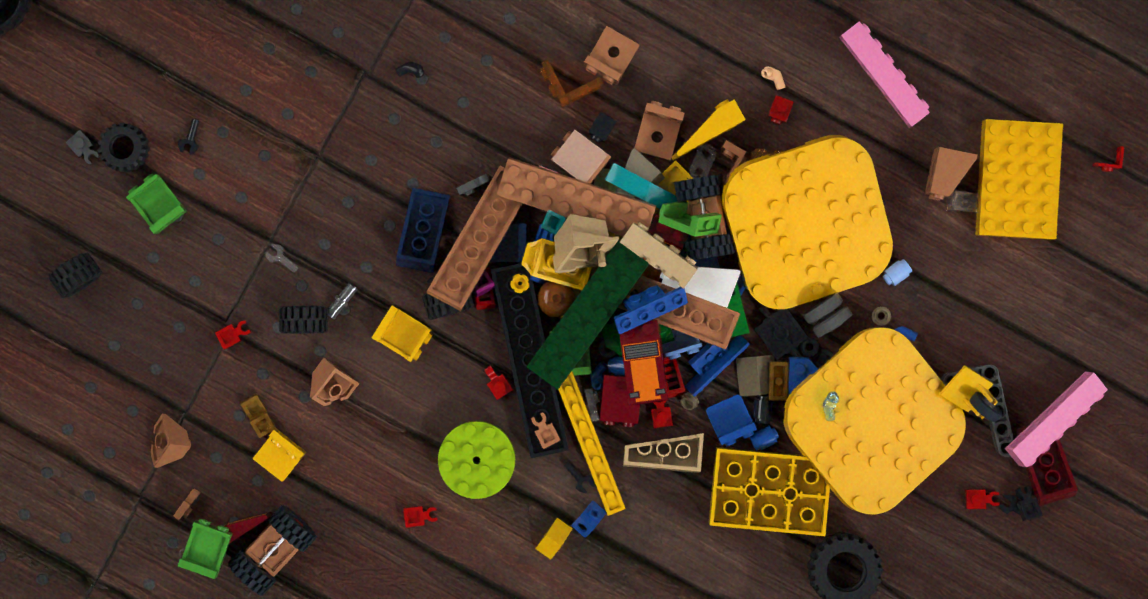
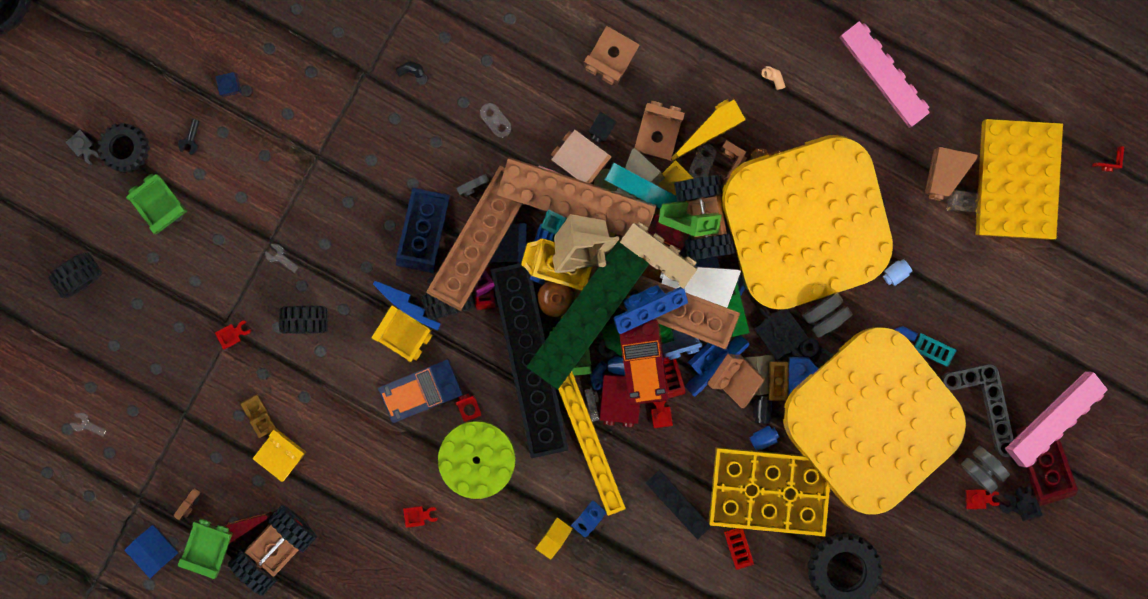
(87, 425): none -> clear bar
(151, 551): none -> blue slope
(170, 442): nougat slope -> none
(228, 84): none -> dark blue brick
(331, 383): nougat slope -> none
(341, 300): dark grey pin -> none
(401, 300): none -> blue slope
(420, 391): none -> slope
(465, 400): none -> red bracket
(496, 120): none -> clear plate
(499, 384): red plate -> none
(519, 278): yellow plate -> none
(546, 433): nougat plate -> none
(557, 91): clear orange bracket -> none
(579, 477): black bar -> none
(667, 454): tan wedge -> none
(678, 504): none -> black plate
(689, 401): dark tan plate -> none
(731, 420): blue bracket -> none
(737, 379): none -> nougat bracket
(743, 564): none -> red slope
(780, 110): red bracket -> none
(829, 405): clear light blue arm -> none
(887, 316): dark tan plate -> none
(952, 351): none -> teal slope
(972, 393): yellow plate -> none
(987, 467): none -> dark grey wheel

